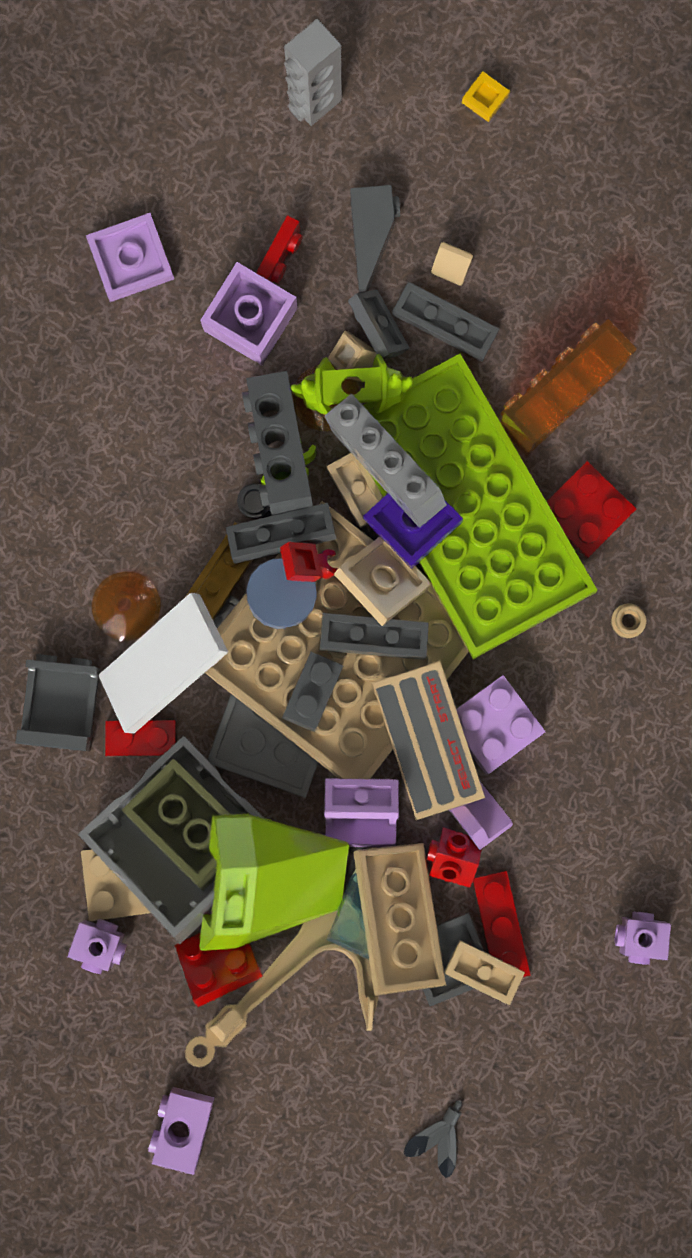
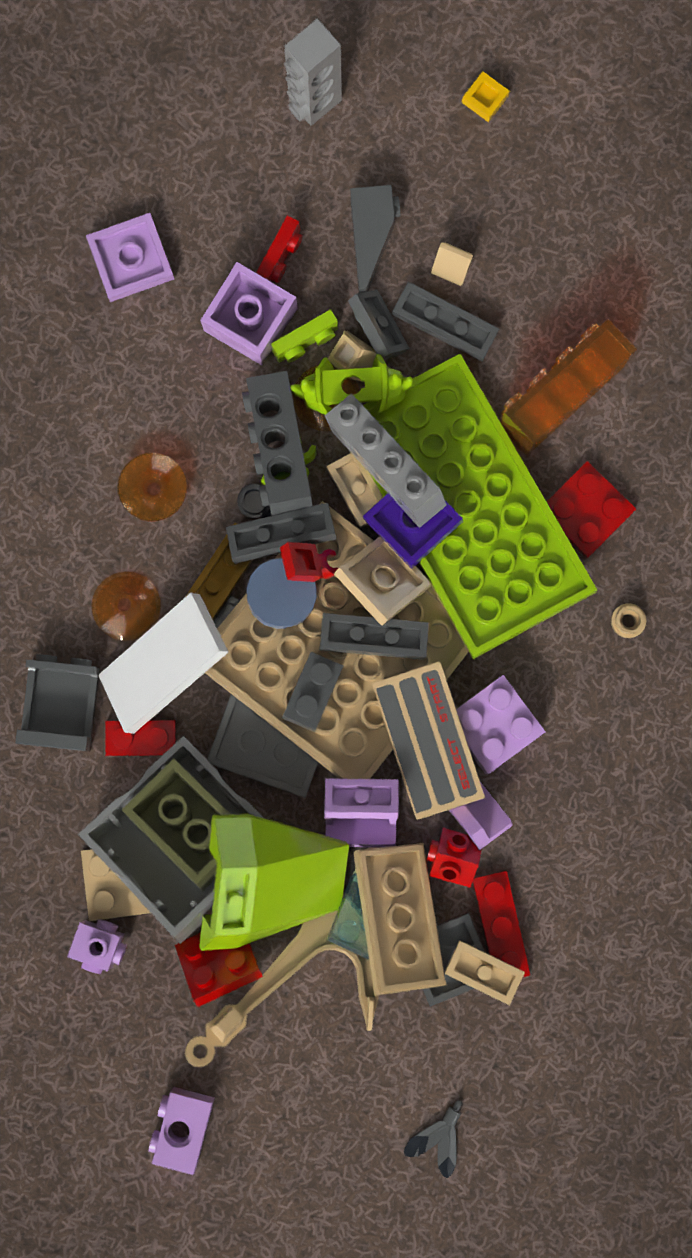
(141, 473): none -> clear orange dish
(317, 330): none -> lime plate
(654, 944): lavender brick -> none

